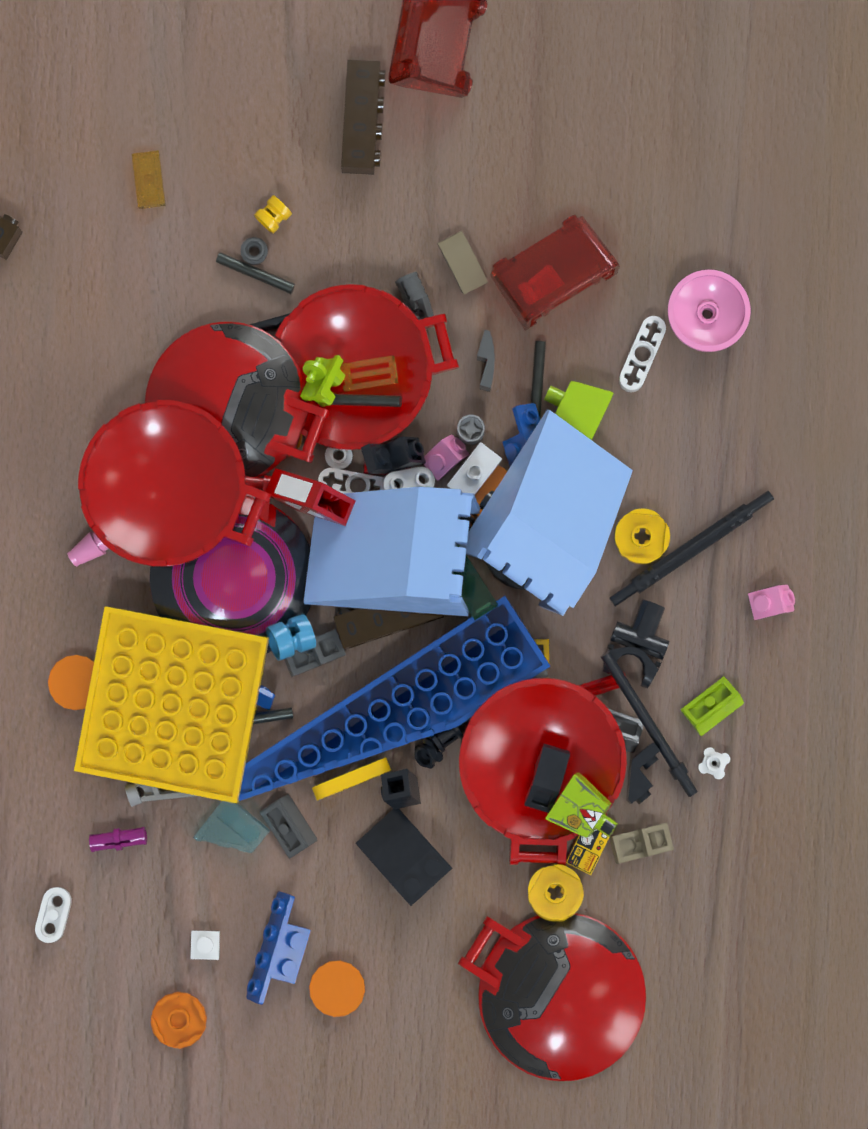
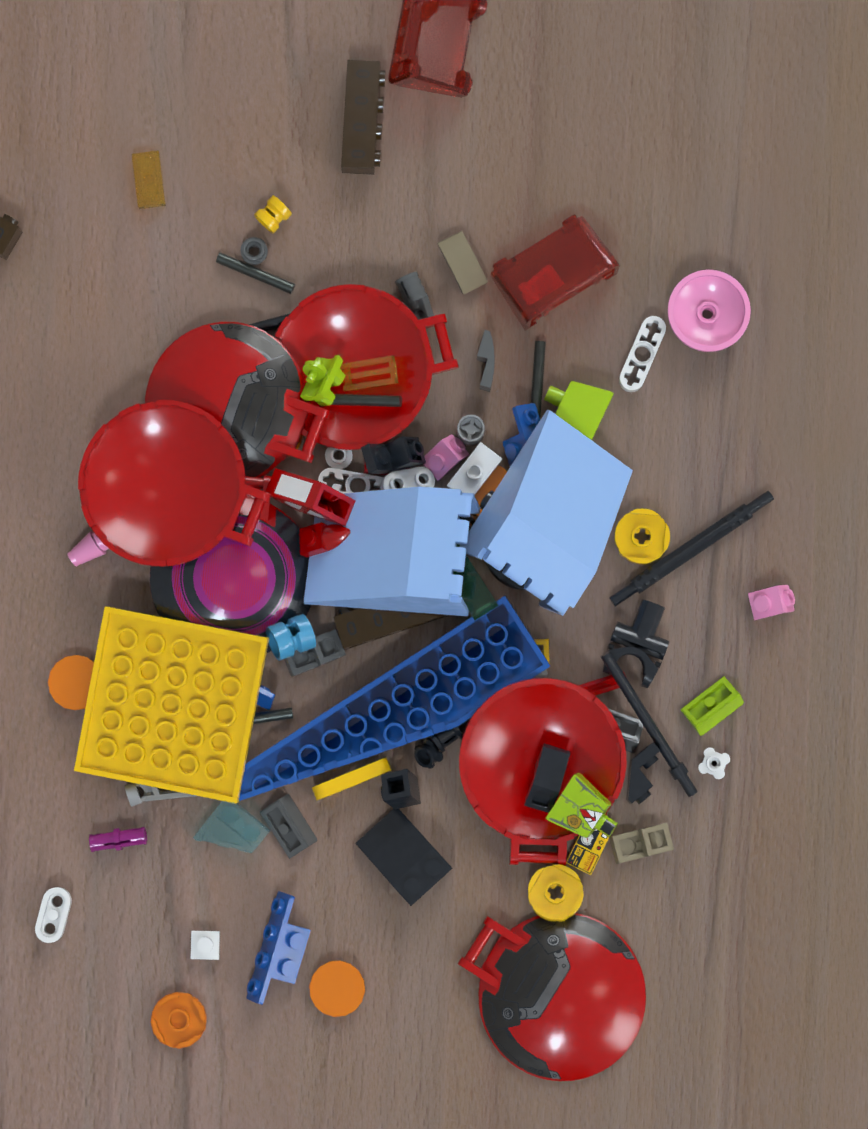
(321, 538): none -> red plate

